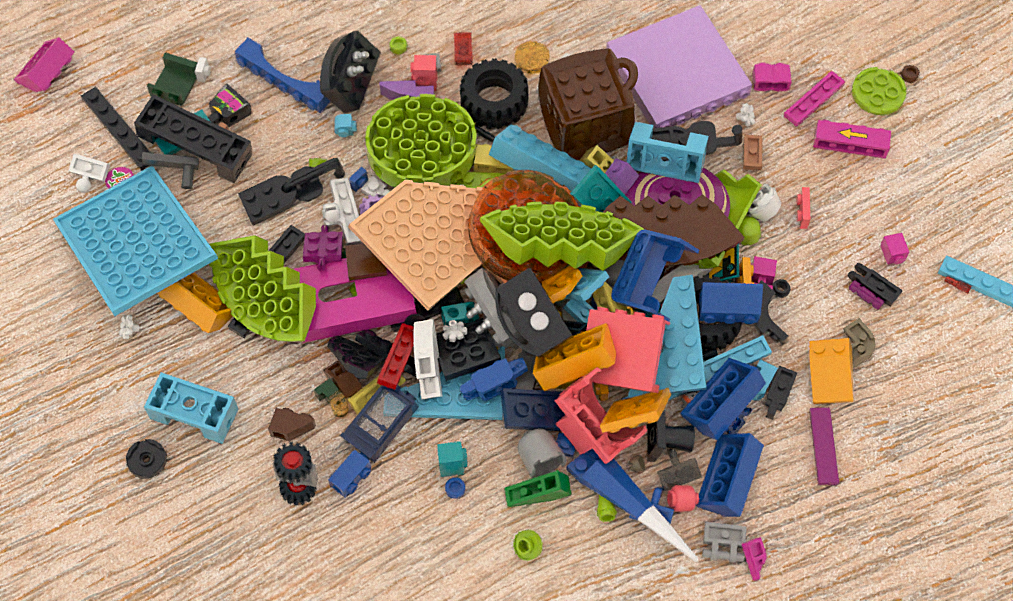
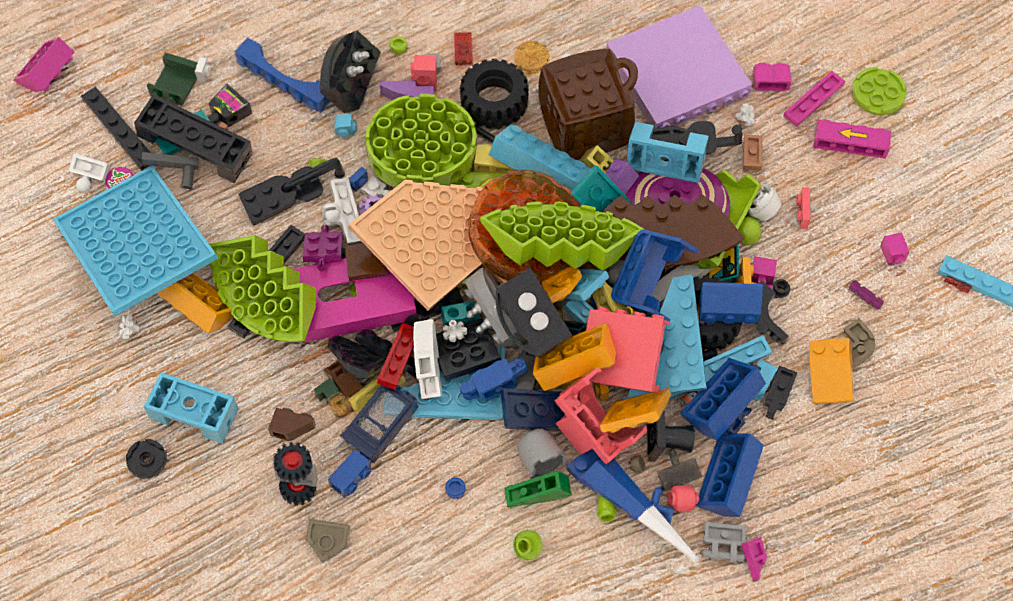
(327, 538): none -> dark tan plate
(451, 459): teal brick -> none
(565, 445): blue plate -> none
(824, 446): magenta tile -> none
(876, 283): black hinge -> none
(910, 73): reddish brown tile -> none

